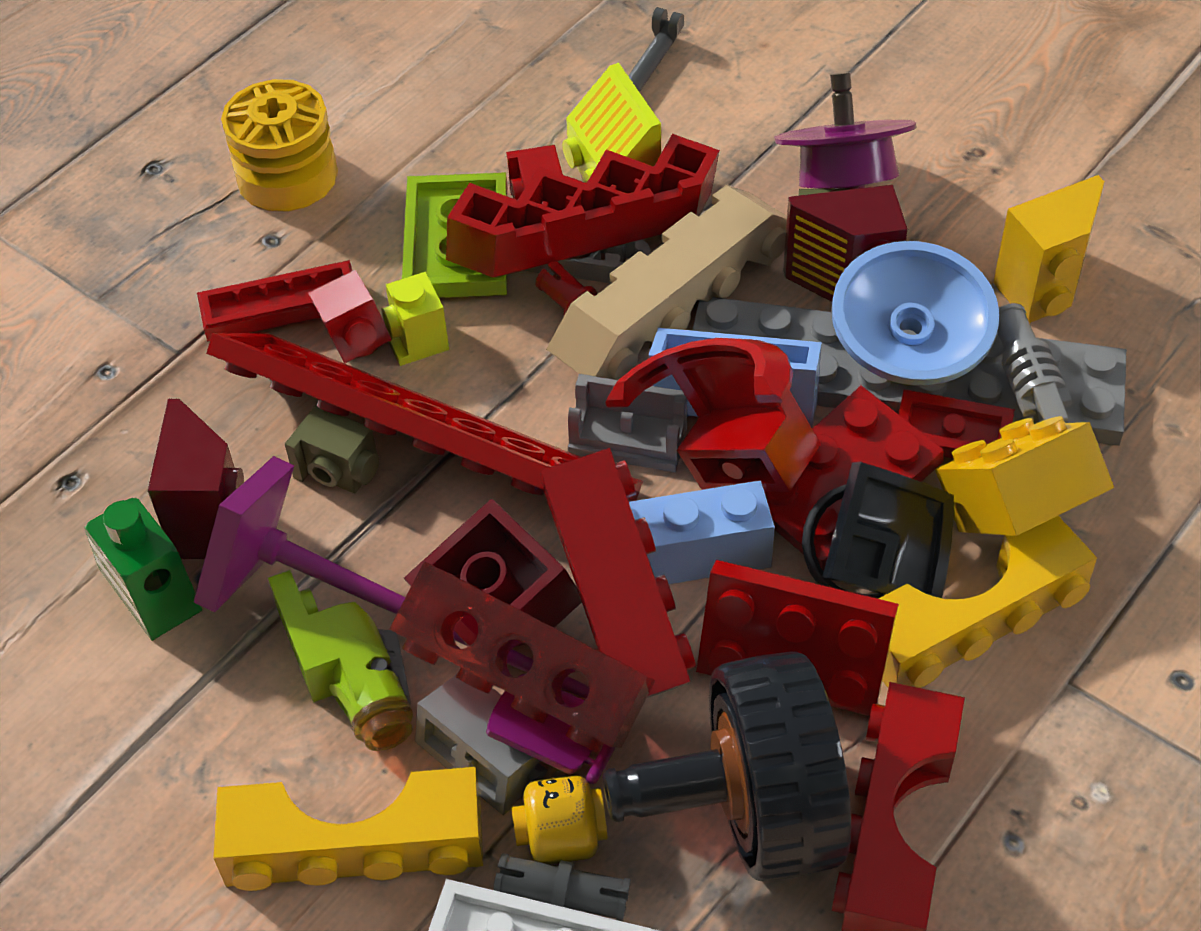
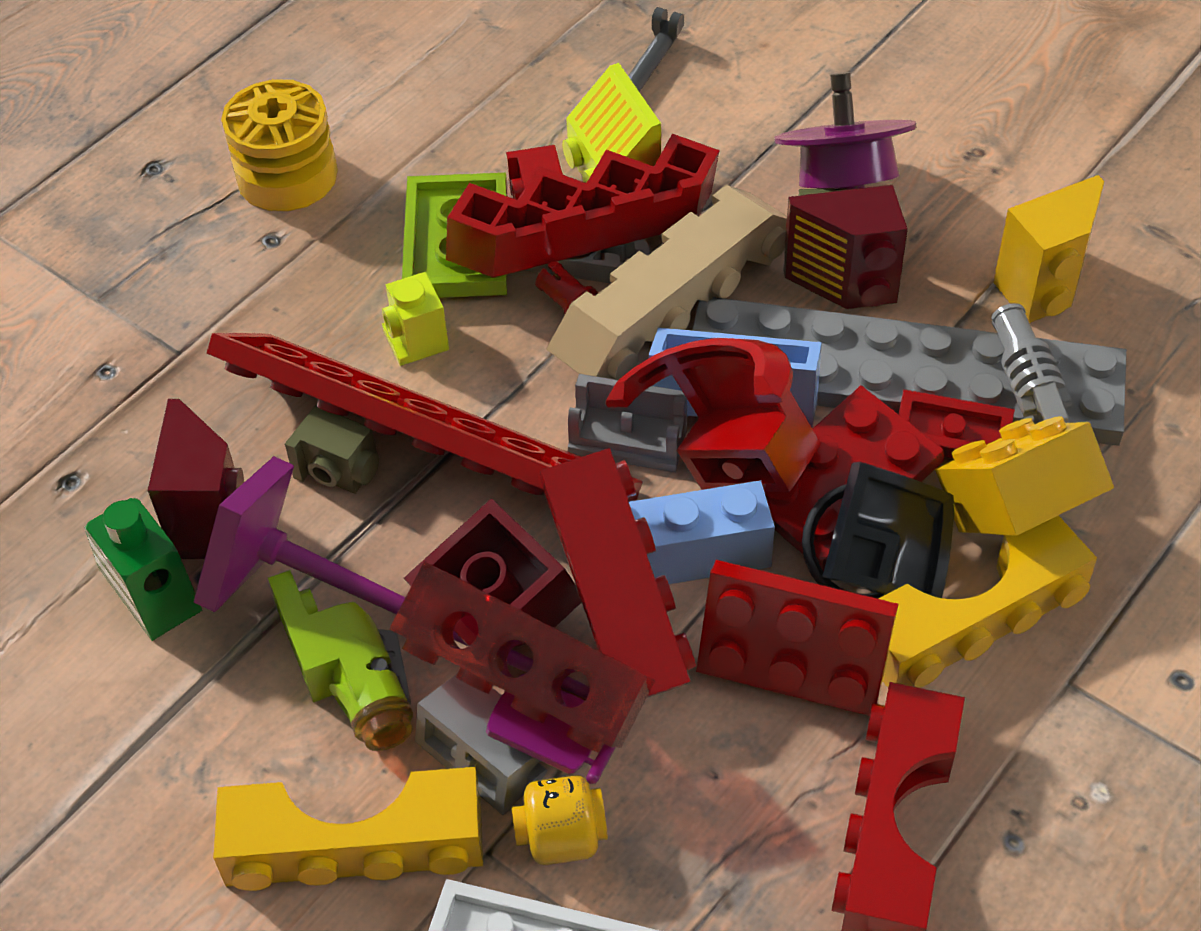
(266, 301): red plate -> none
(350, 316): red brick -> none
(563, 886): dark grey pin -> none
(769, 766): black wheel -> none
(920, 291): light blue dish -> none

